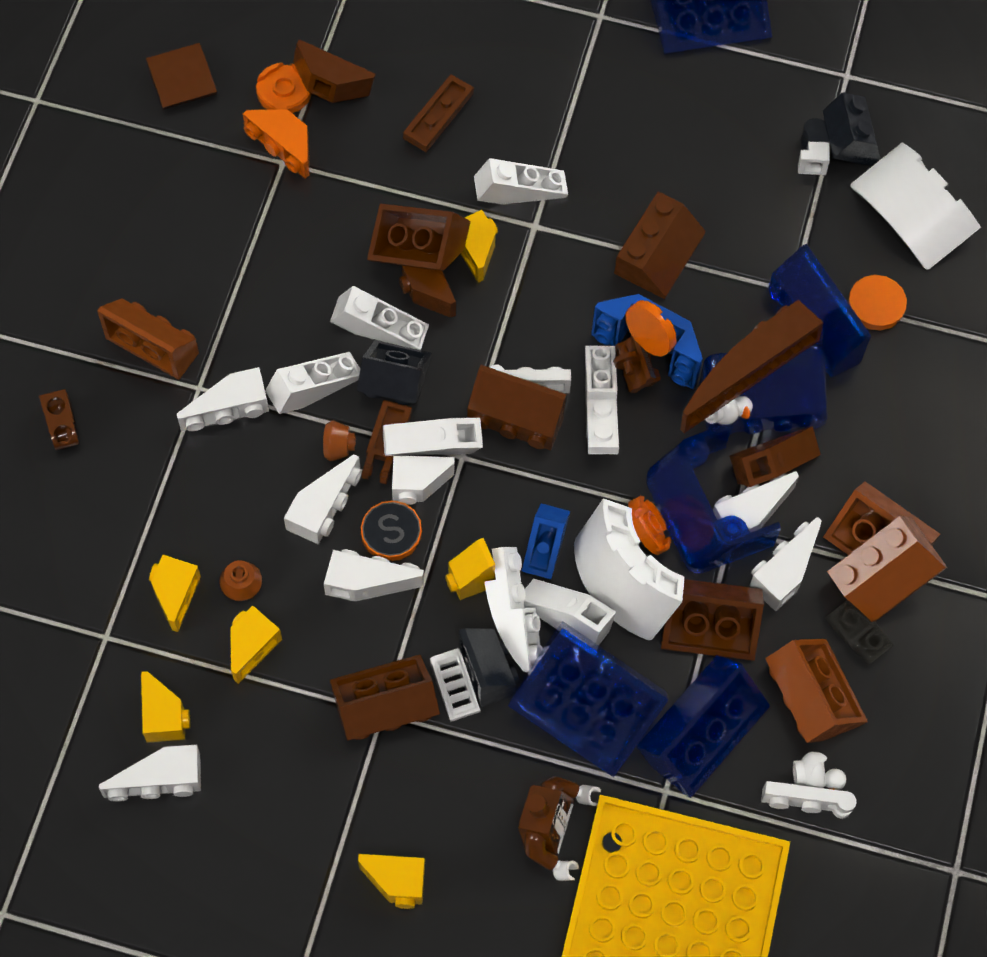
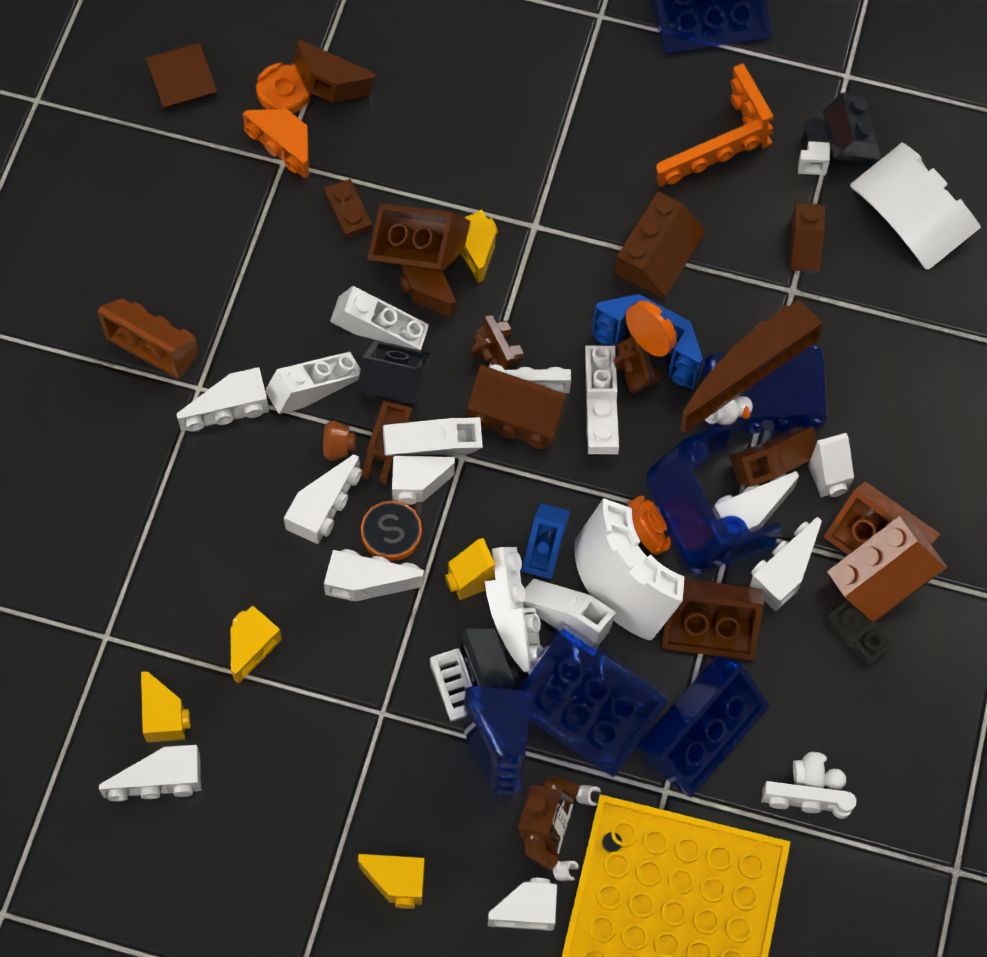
(59, 419): reddish brown leg -> none
(174, 587): yellow slope -> none
(236, 585): dark orange cone -> none
(348, 209): none -> reddish brown plate
(384, 697): reddish brown slope -> none
(438, 113): reddish brown plate -> none
(492, 344): none -> reddish brown hips
(497, 733): none -> clear blue windscreen
(517, 182): white slope -> none
(527, 907): none -> white slope
(722, 148): none -> orange bracket
(807, 237): none -> reddish brown slope
(815, 689): dark orange slope -> none
(832, 466): none -> white slope
(843, 333): clear blue slope -> none
(878, 302): orange tile -> none

